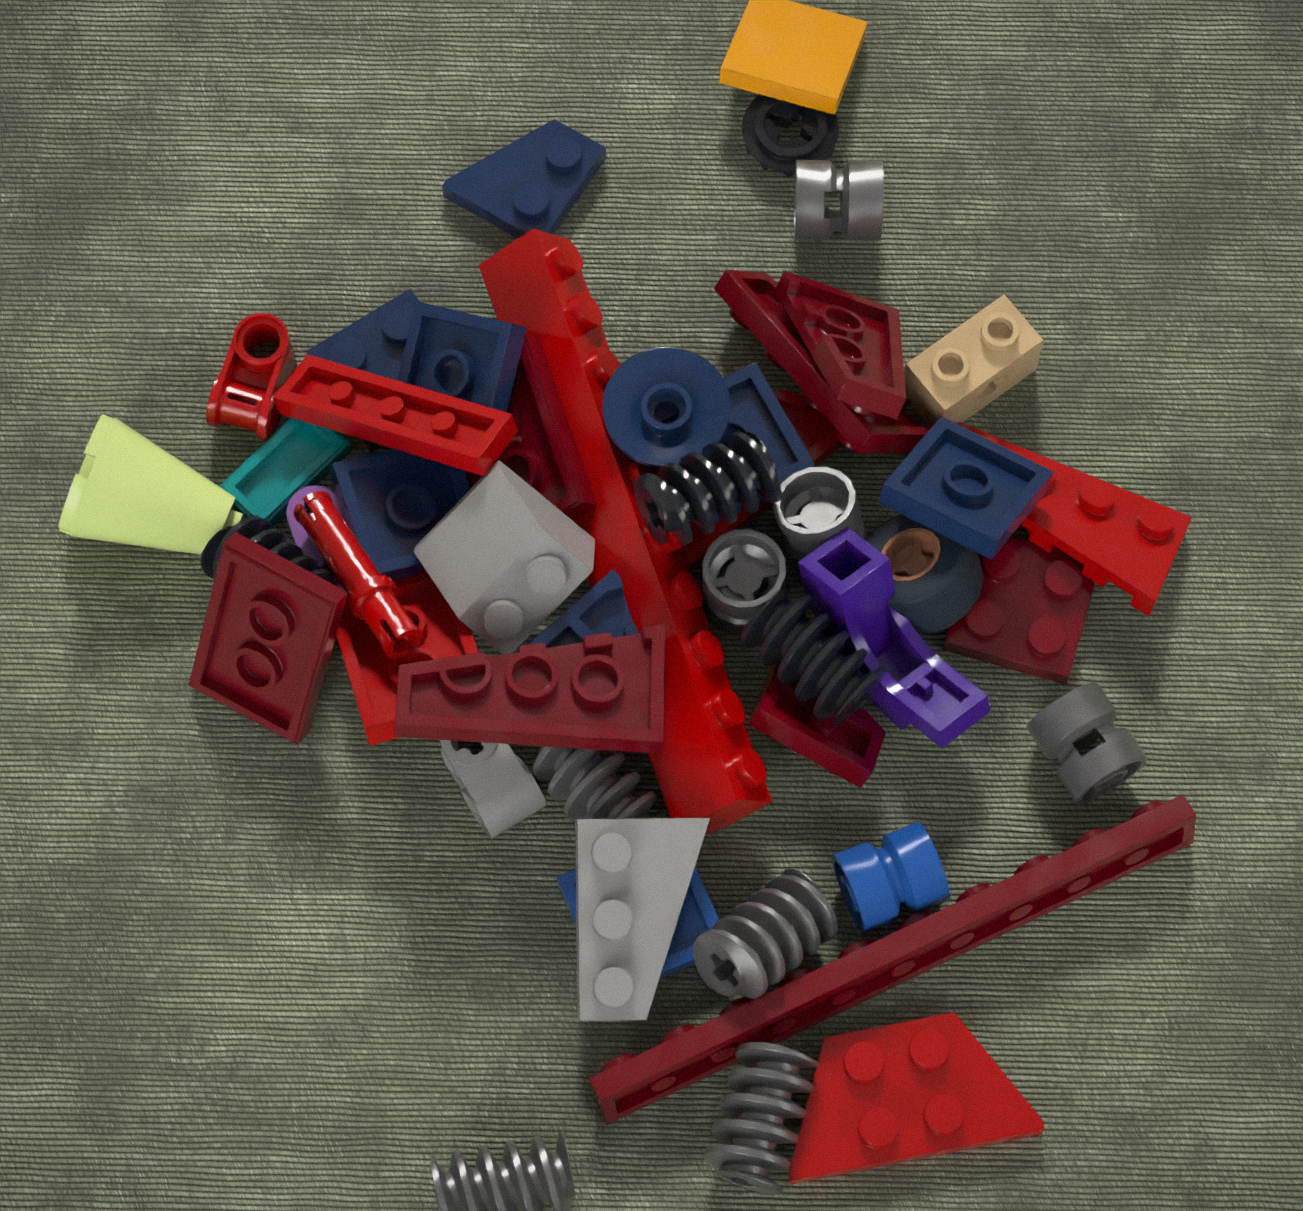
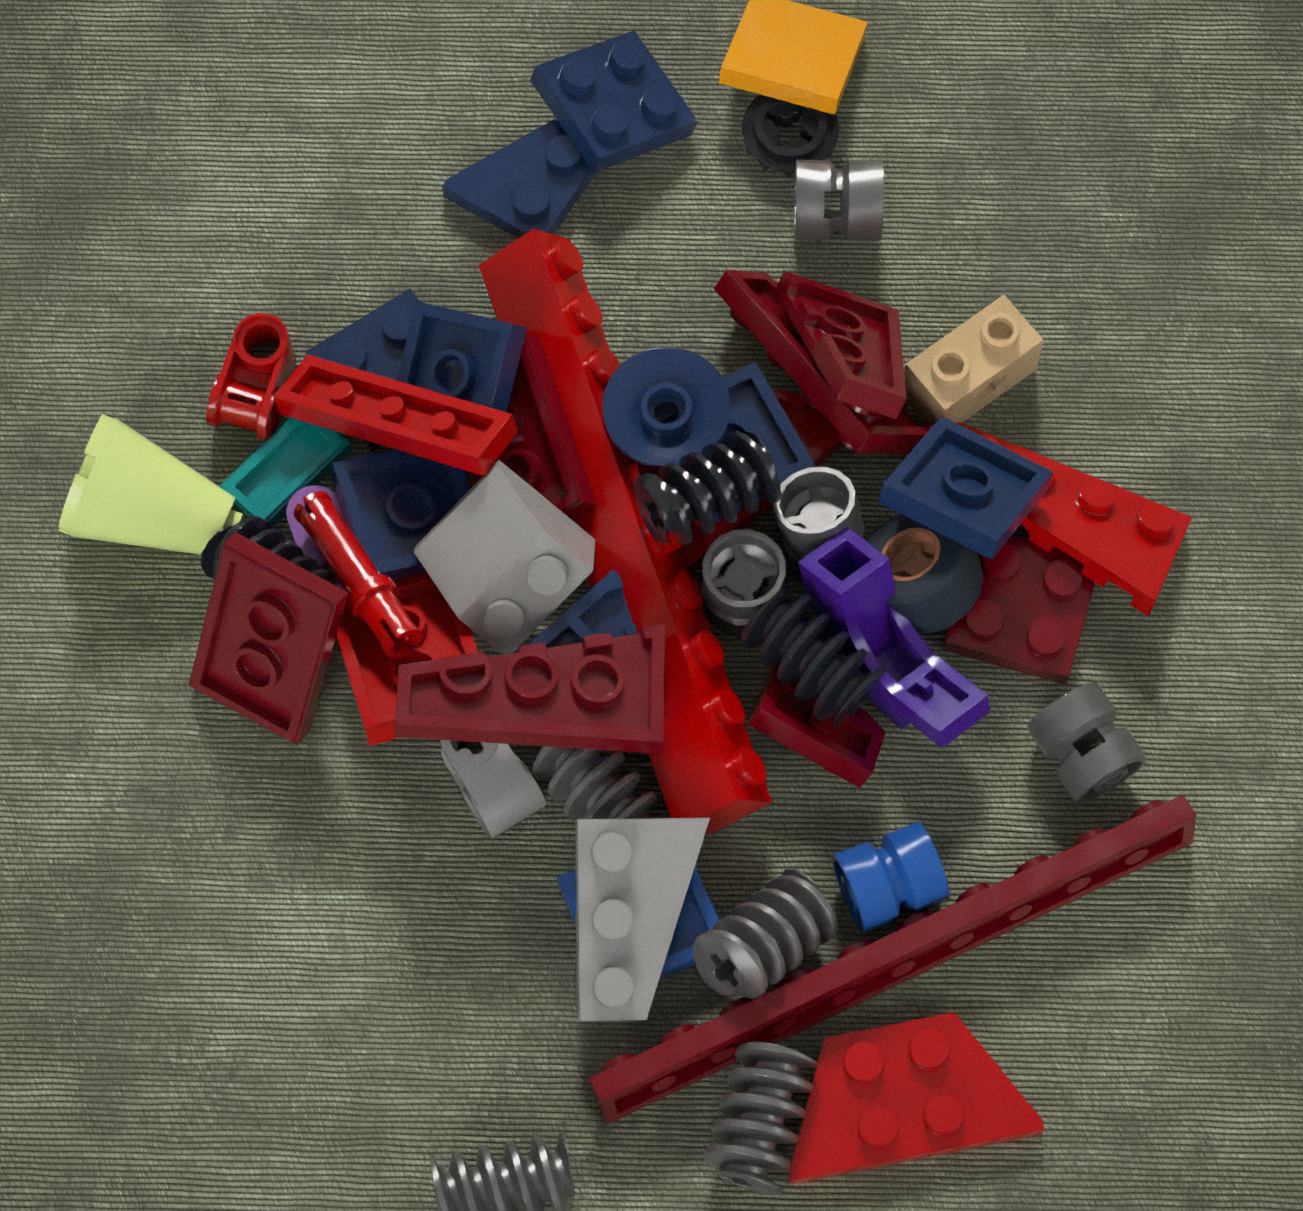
(613, 101): none -> dark blue plate

